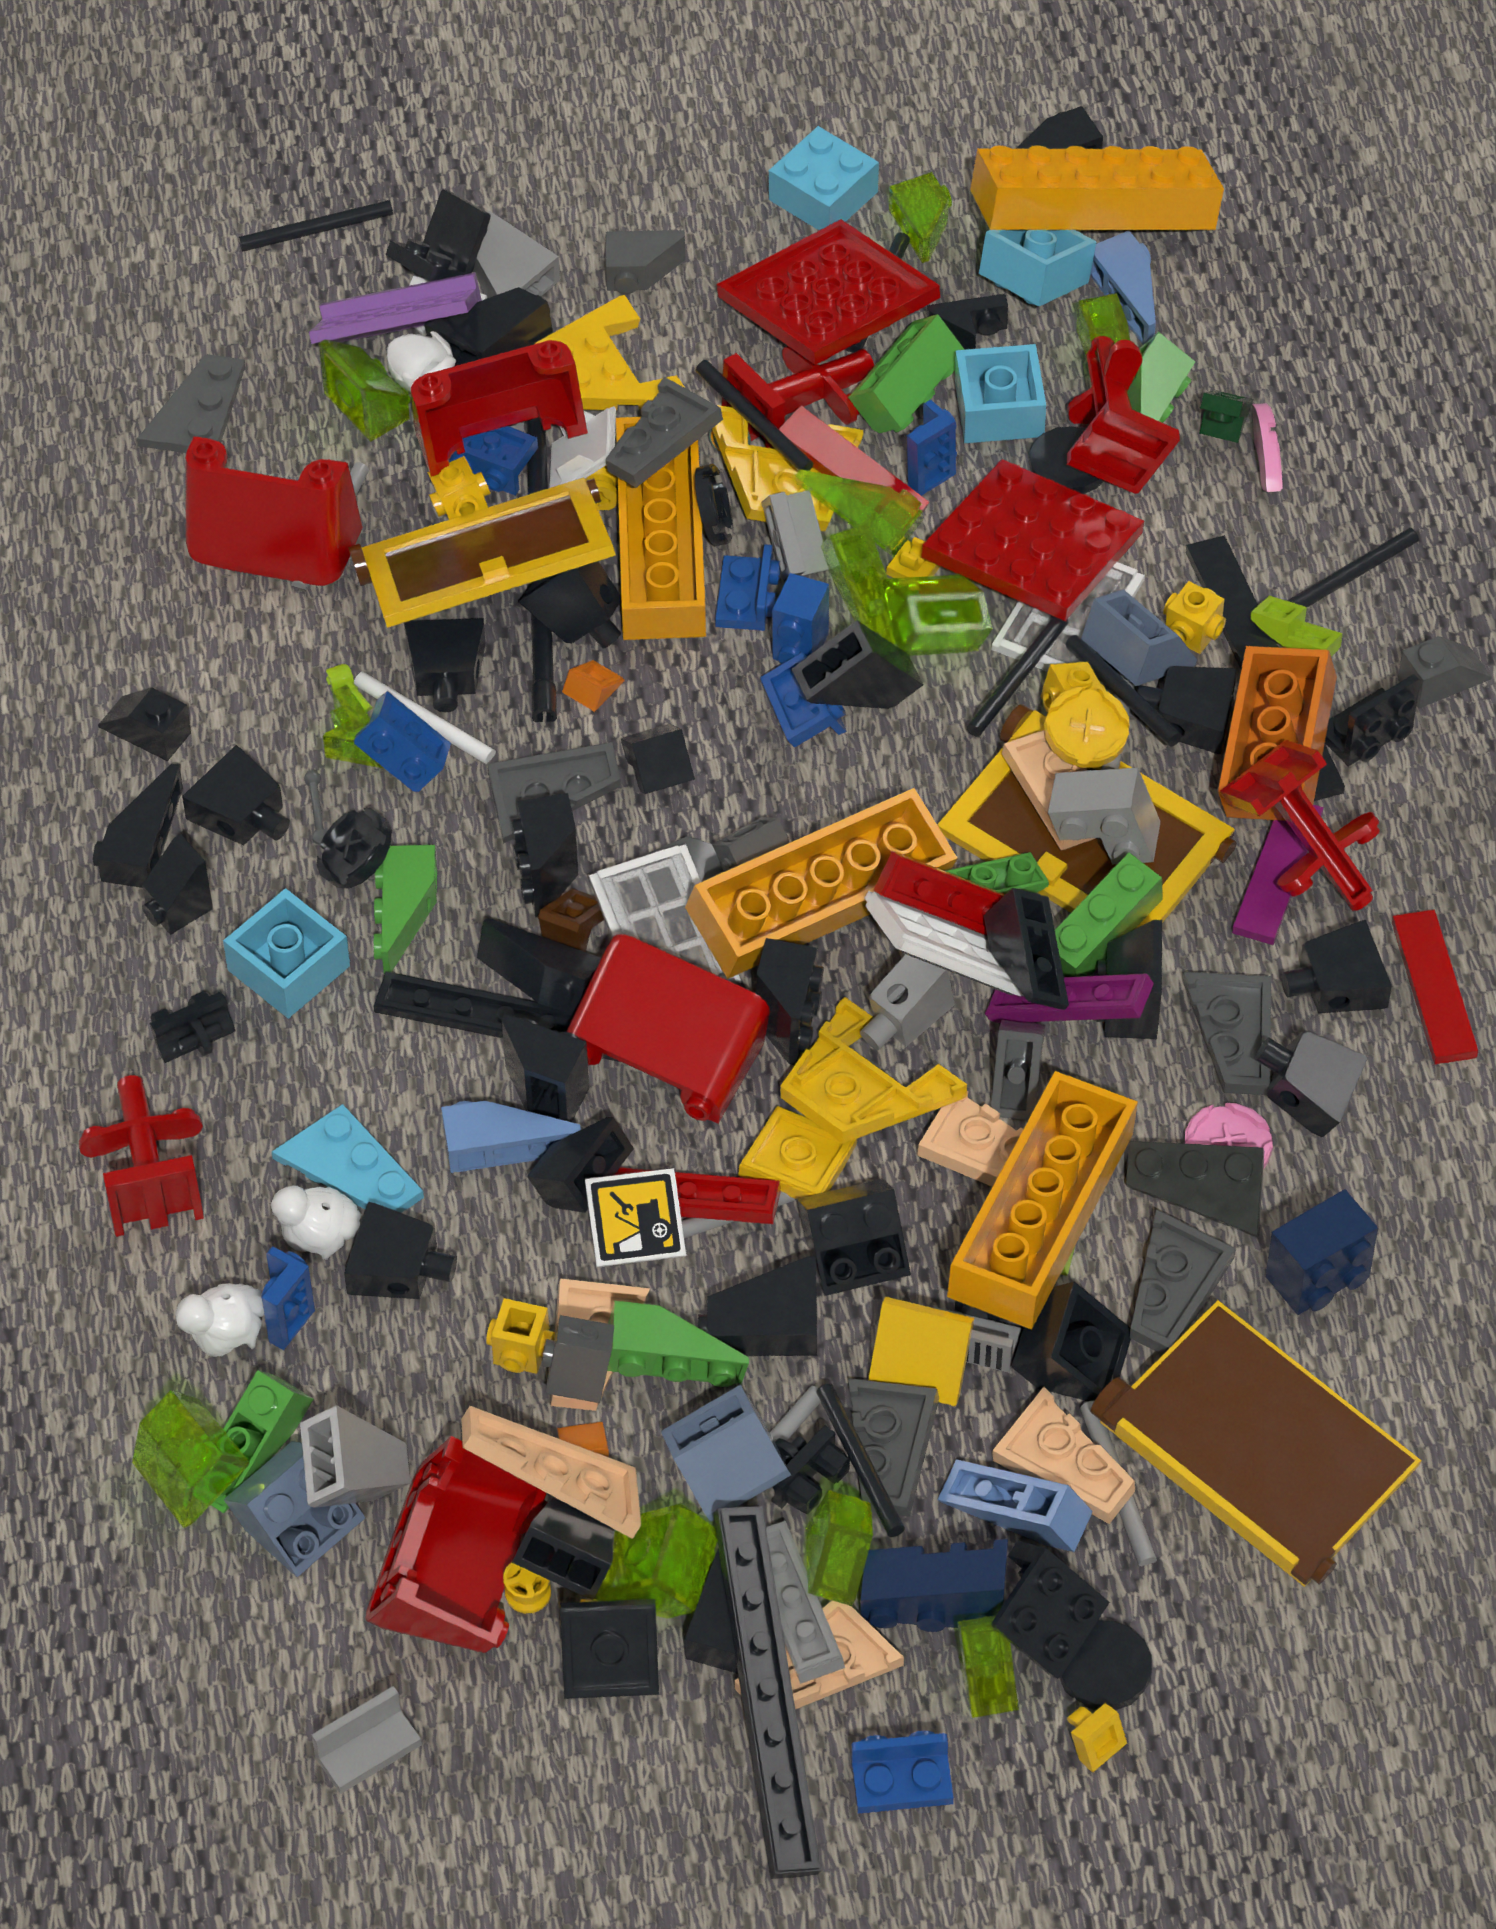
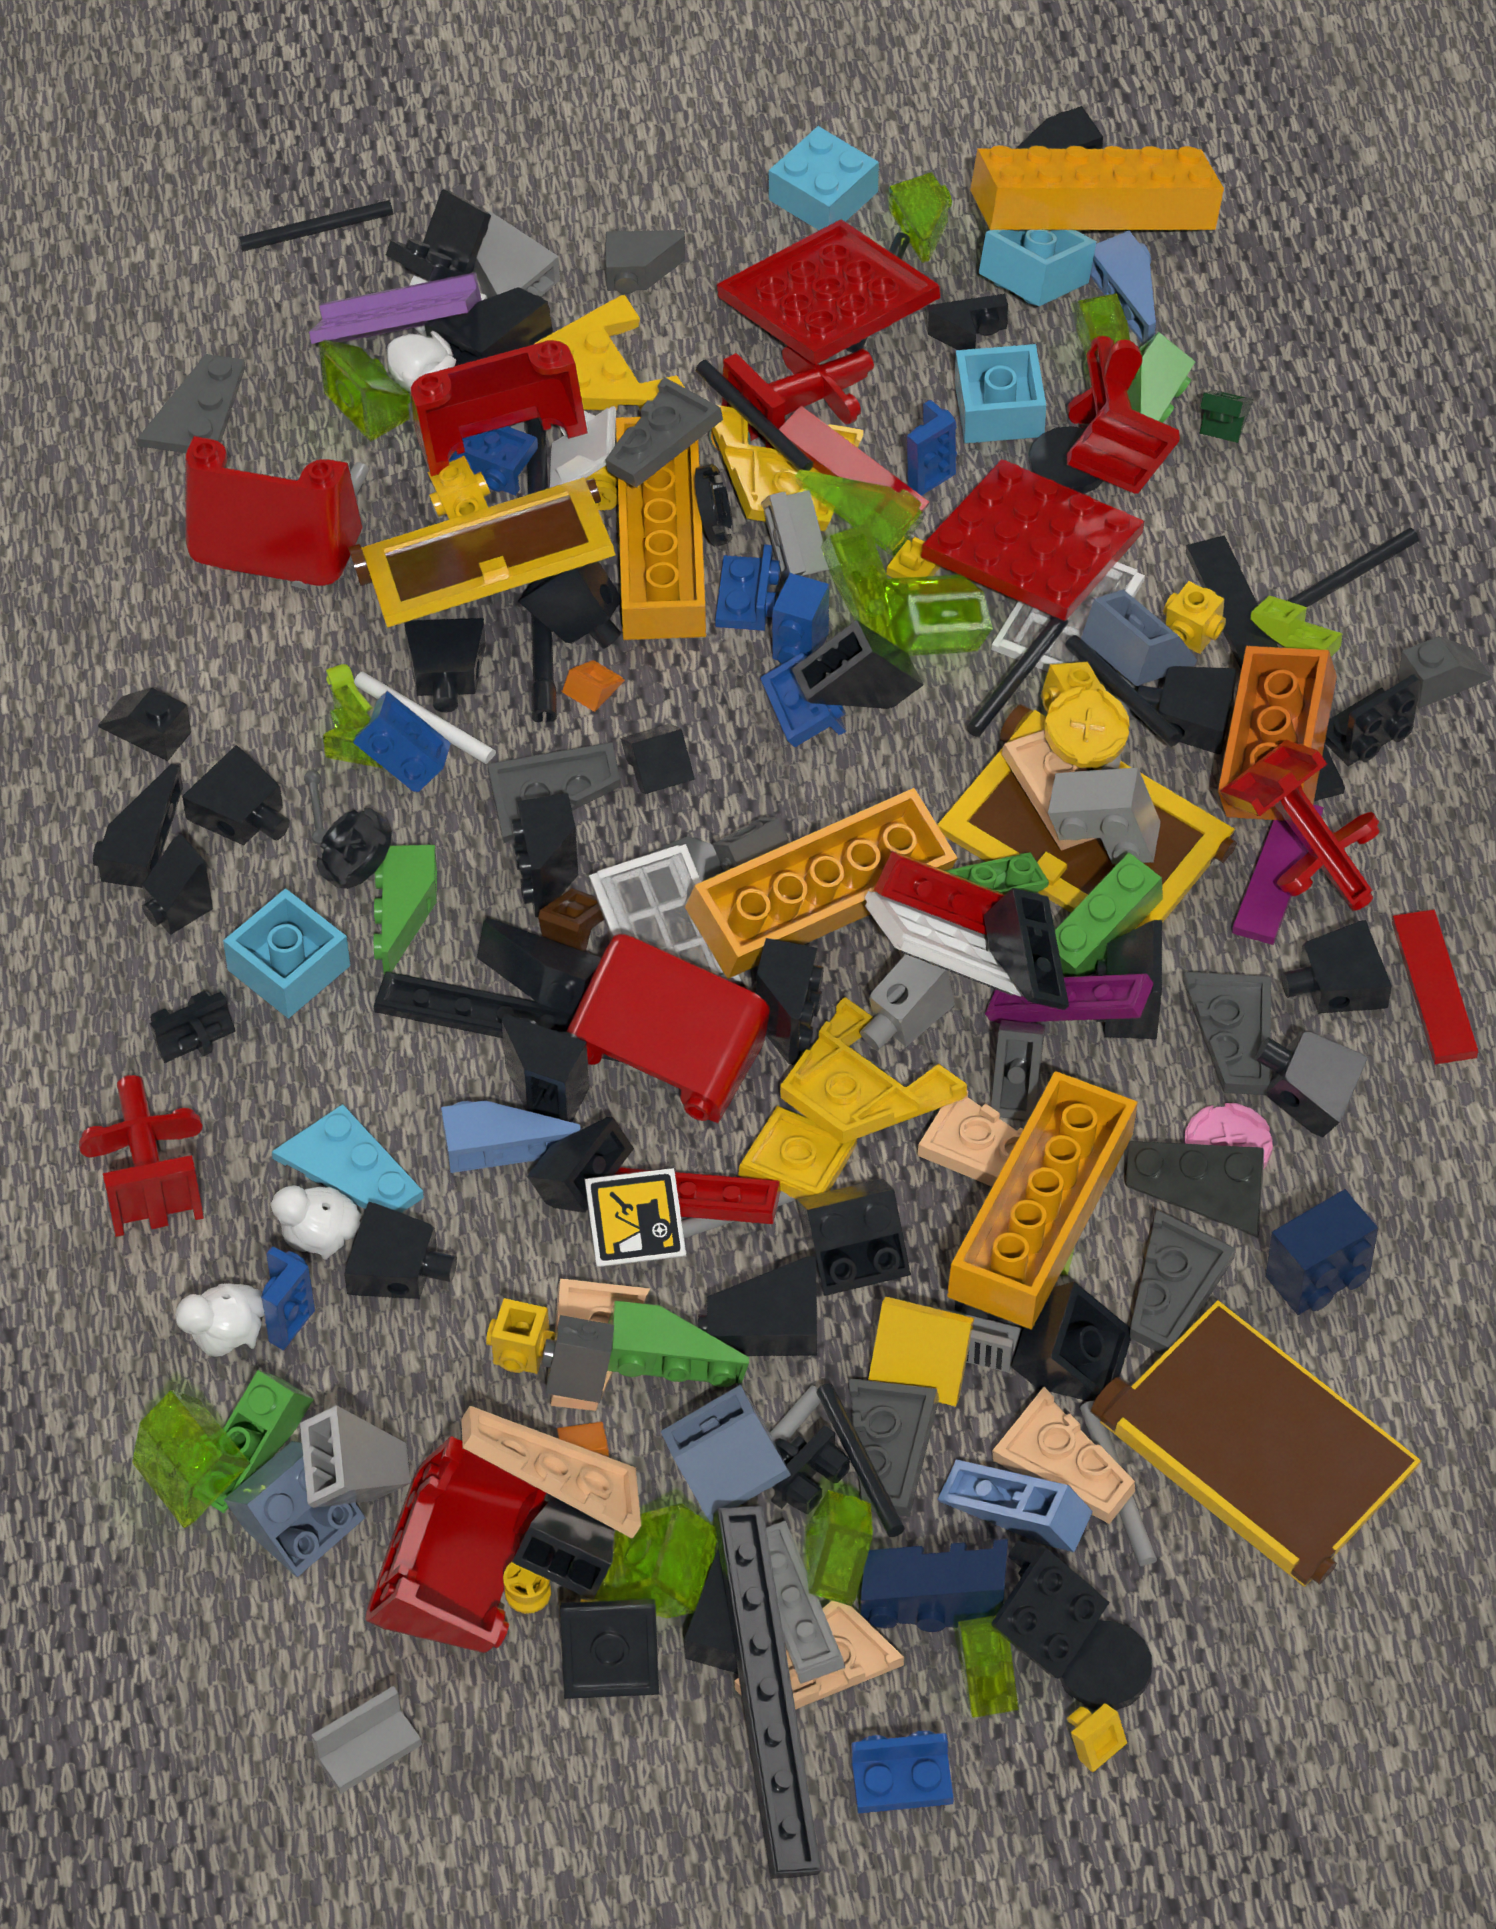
(907, 375): bright green brick -> none
(1267, 448): bright pink tile -> none

